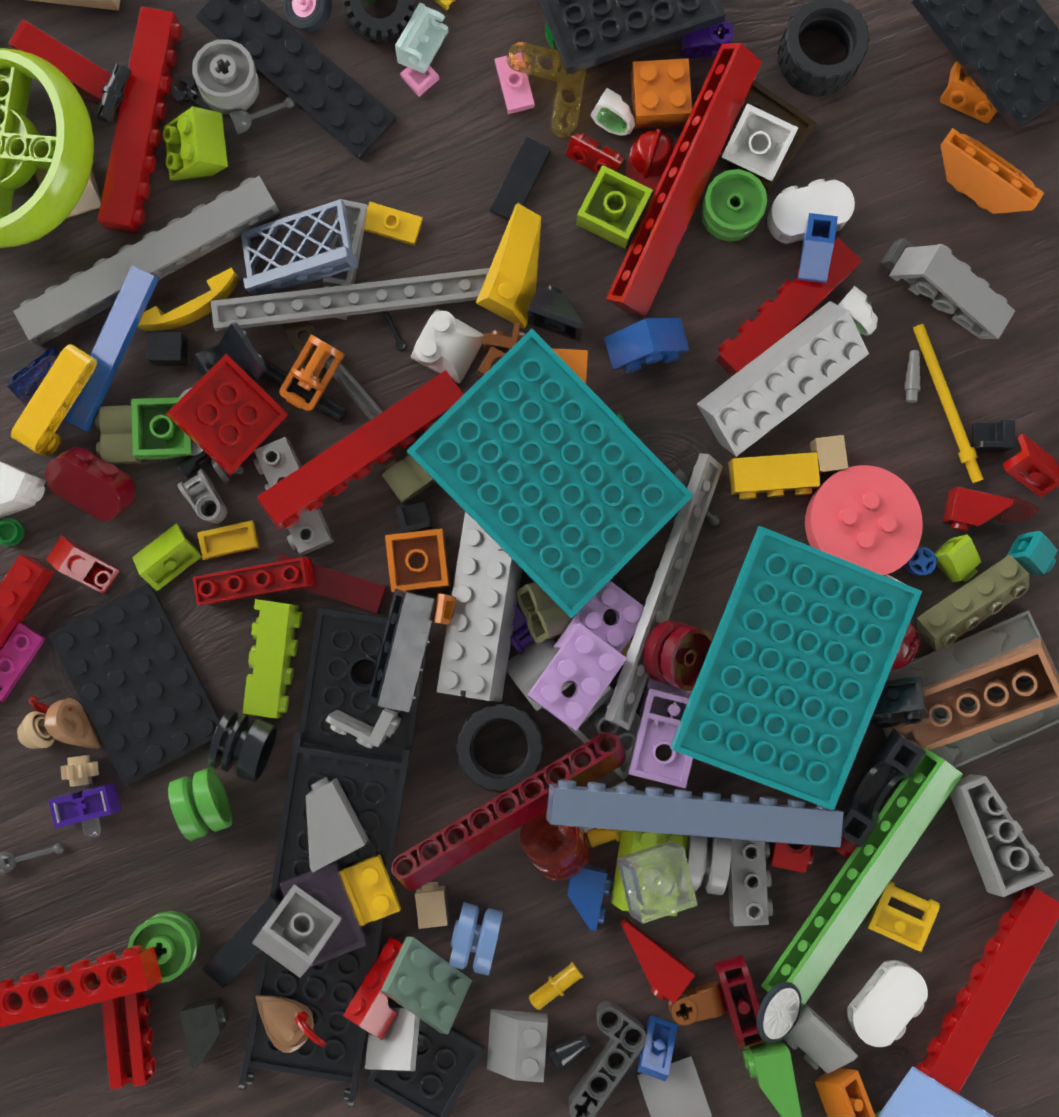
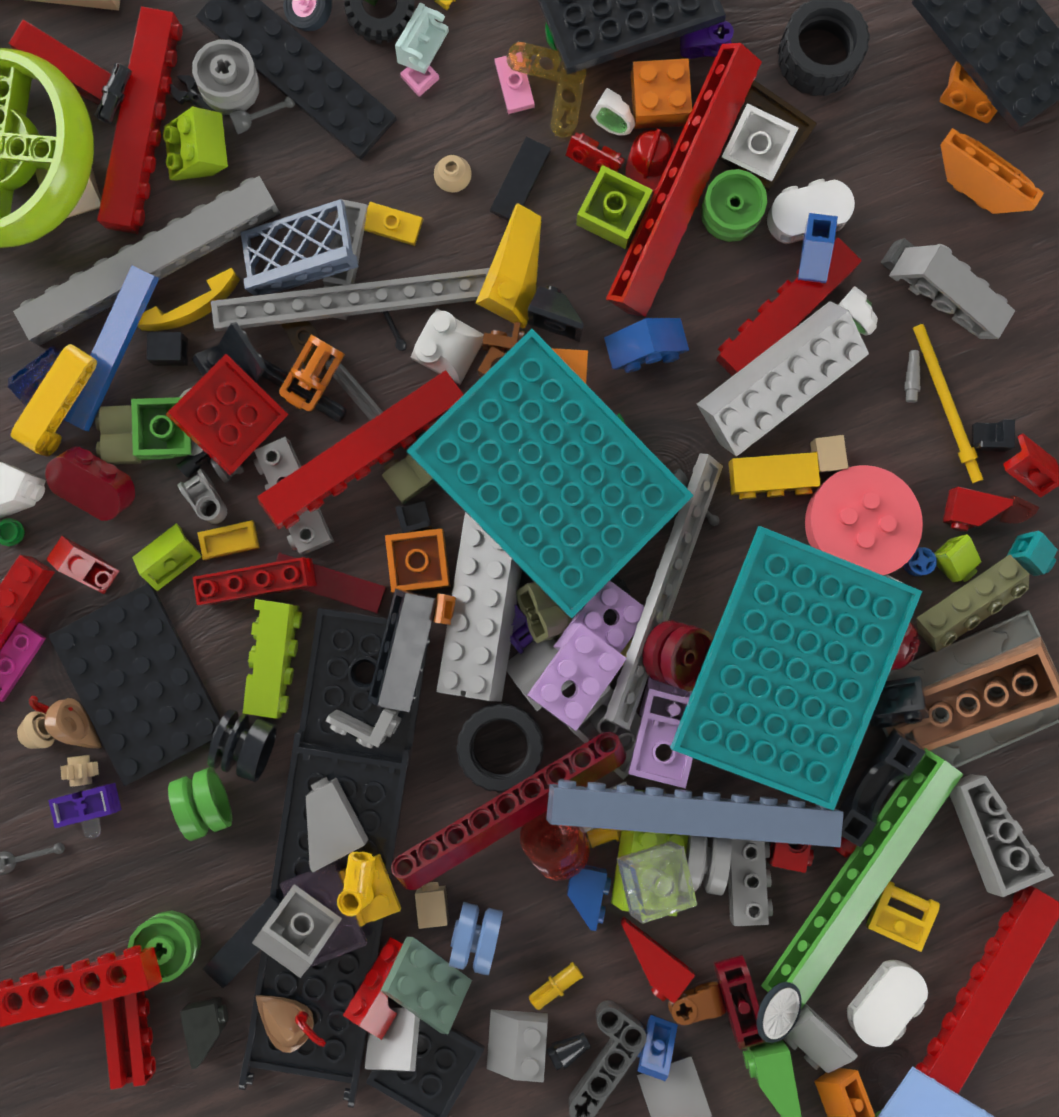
(358, 883): none -> yellow piece
(452, 173): none -> tan cone

